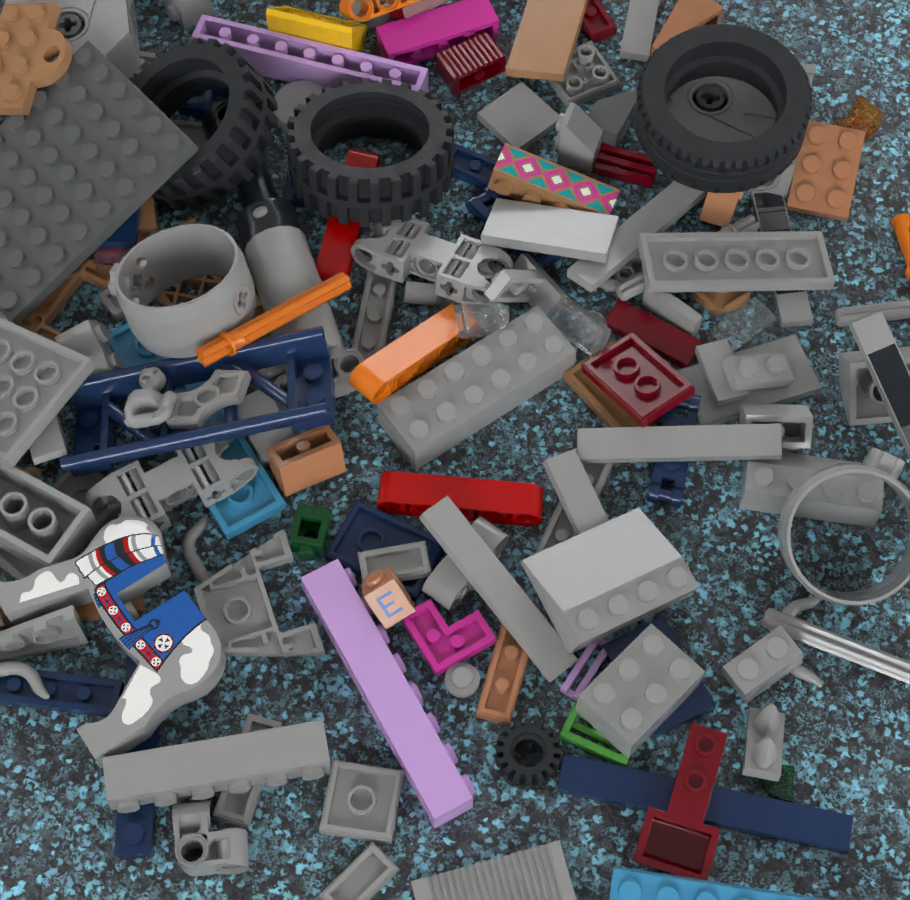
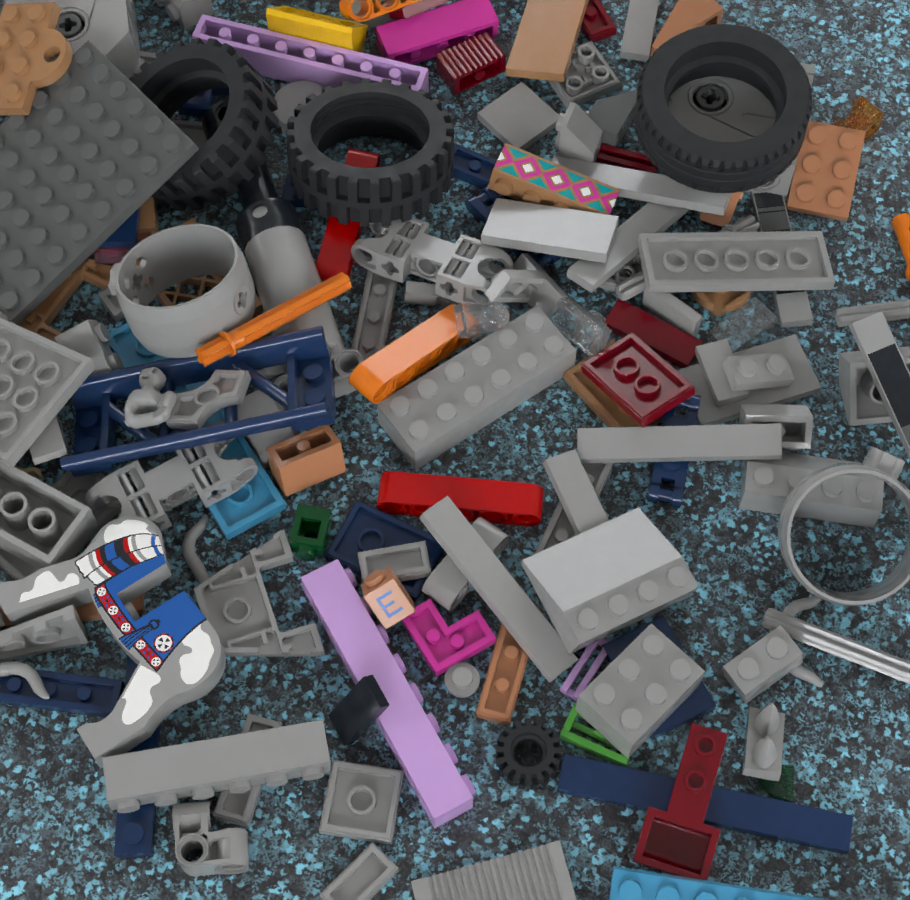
(358, 710): none -> black tile
(649, 186): none -> light grey tile

